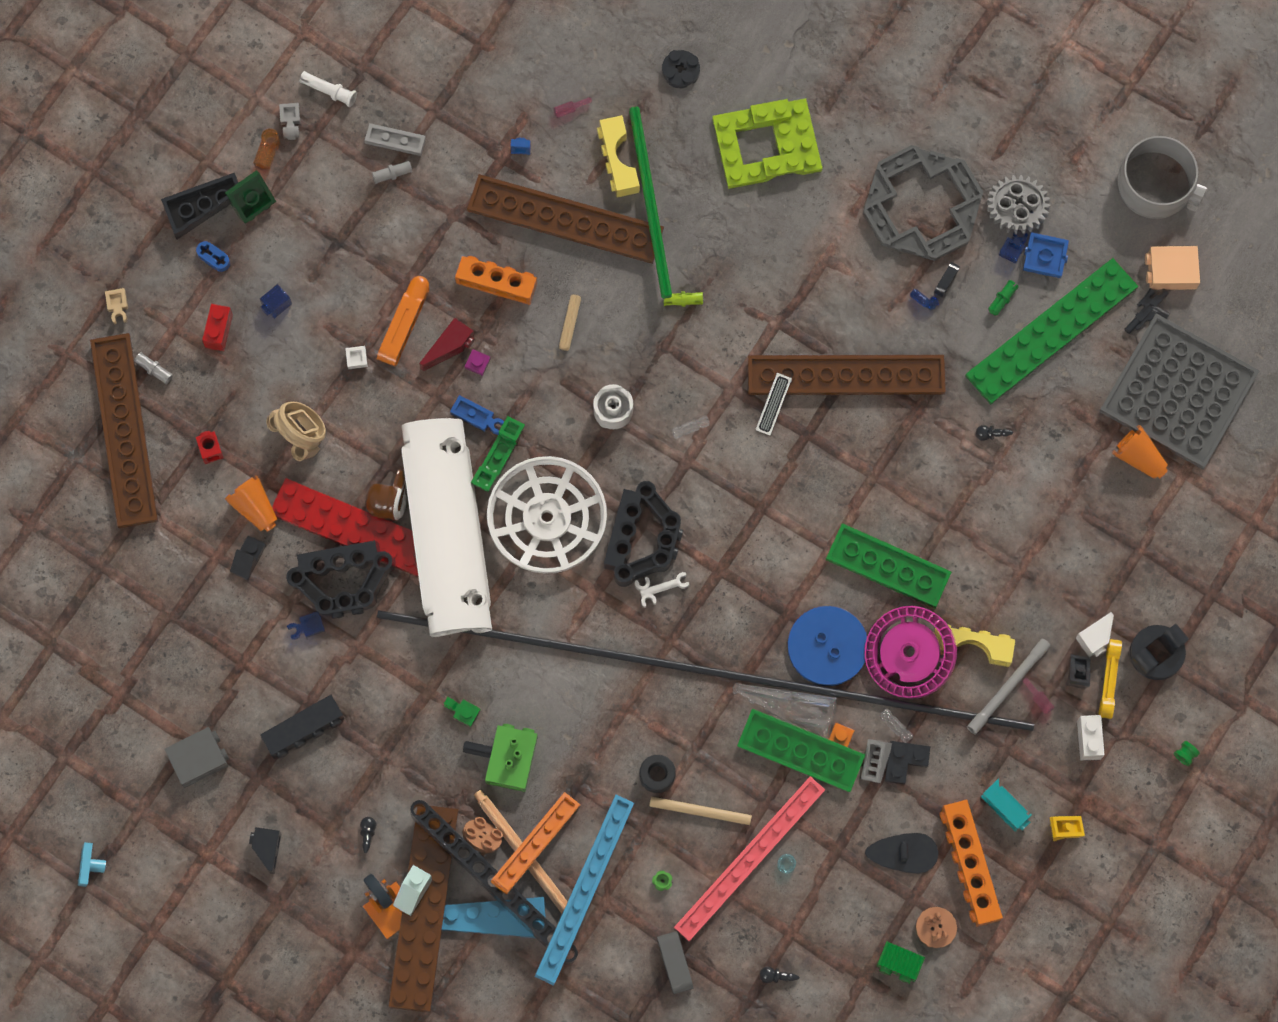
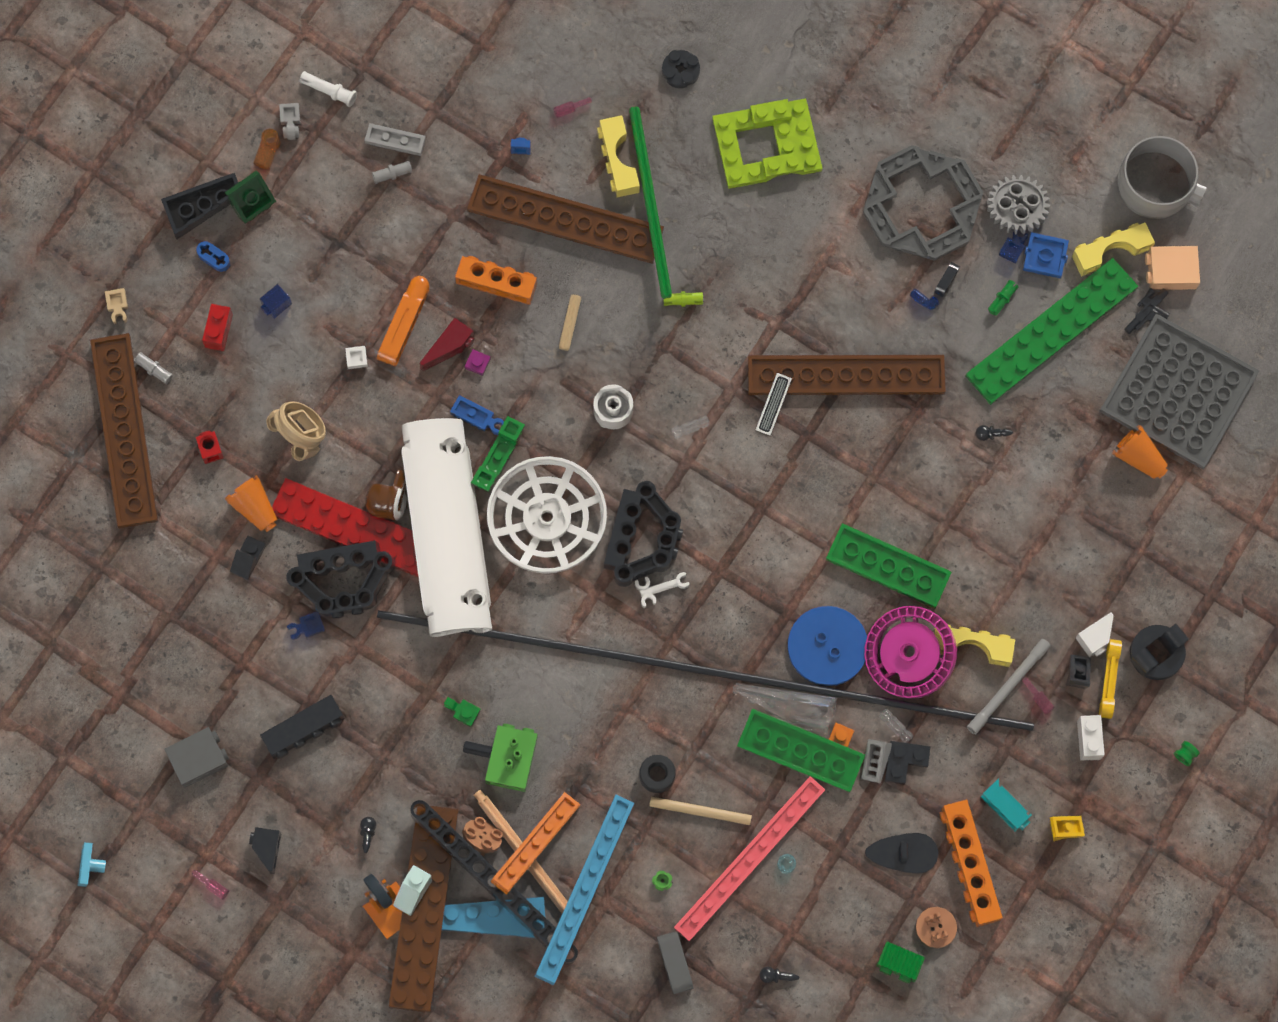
(212, 885): none -> clear pink axle
(1135, 239): none -> light yellow arch

